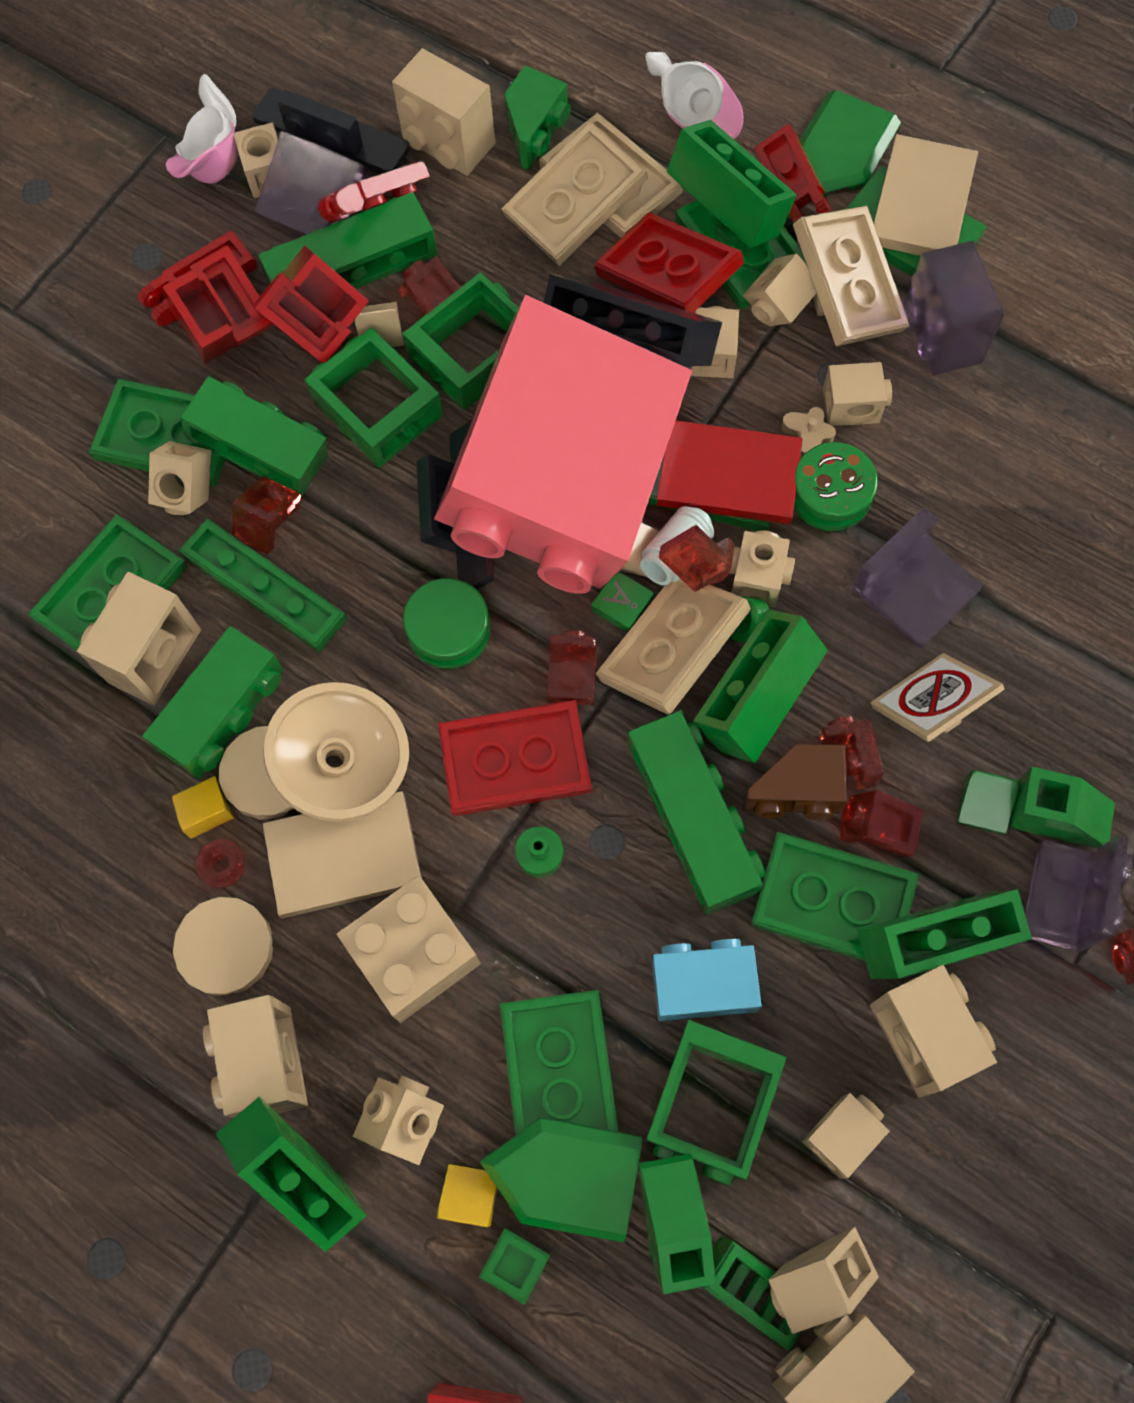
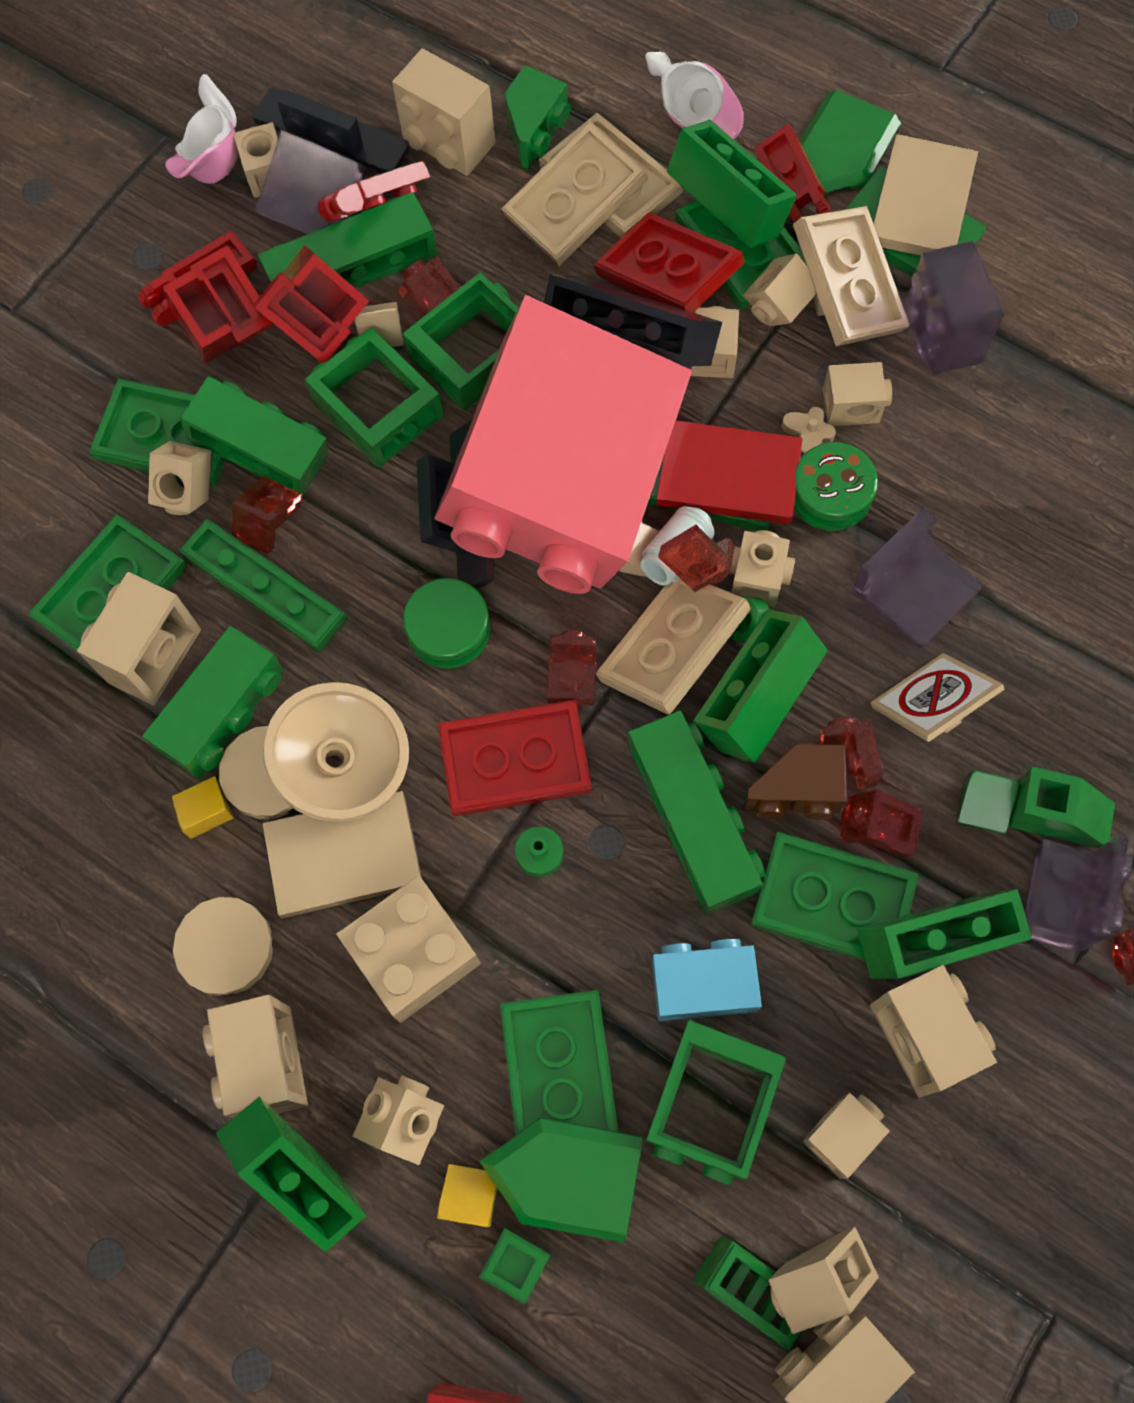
(211, 853): clear red plate -> none
(622, 601): green tile -> none
(676, 1224): green slope -> none

